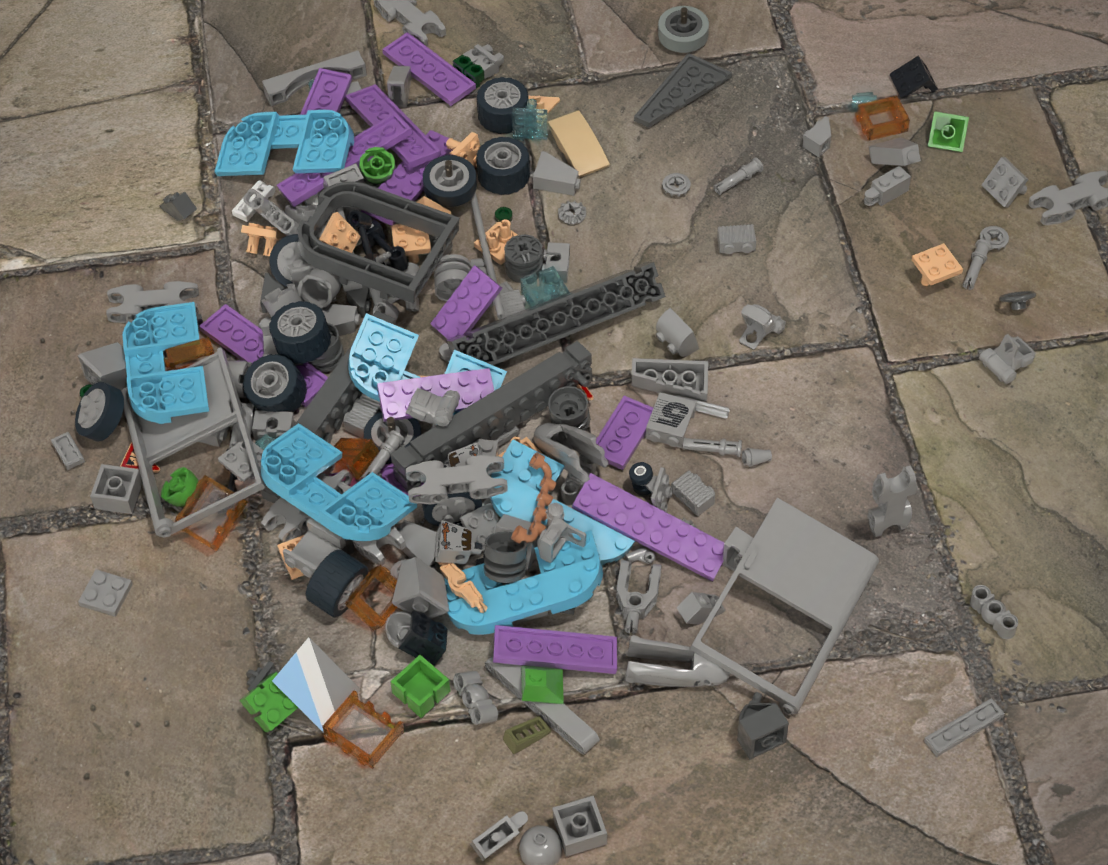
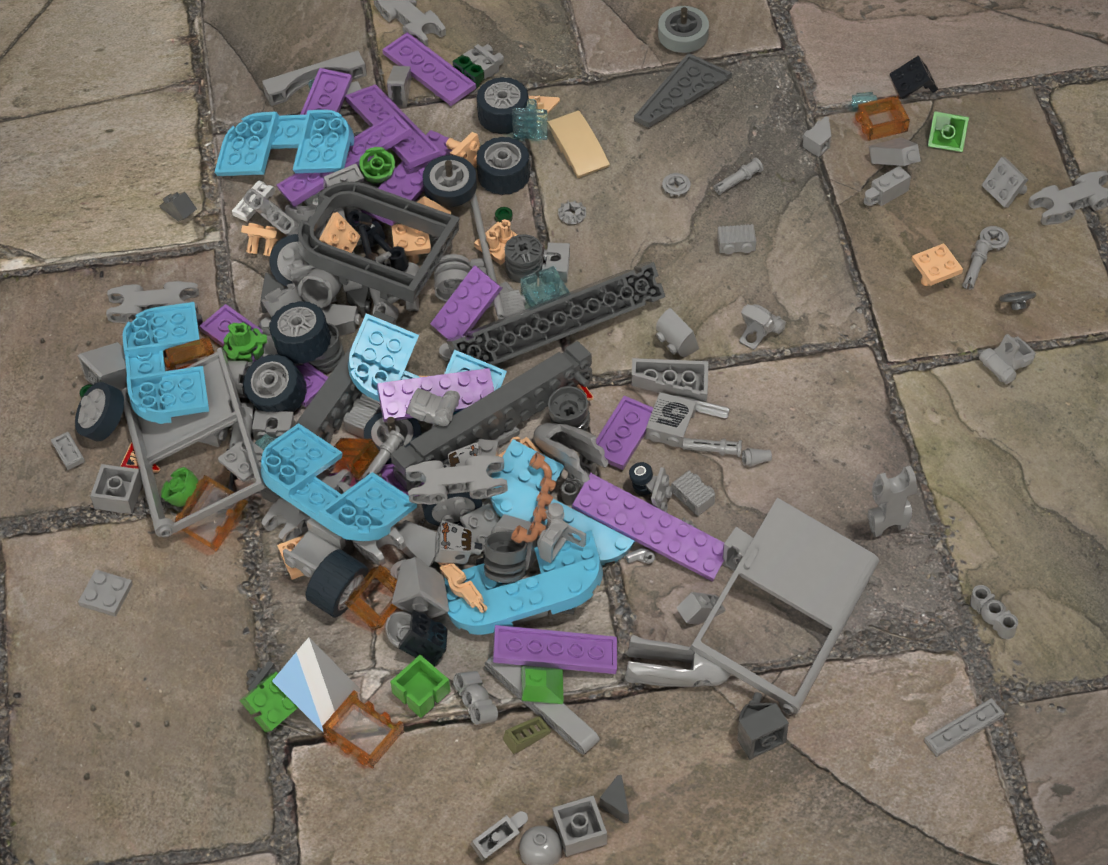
(242, 342): none -> bright green piece
(555, 176): light grey slope -> none
(614, 800): none -> dark grey slope
(644, 601): light grey piece -> none

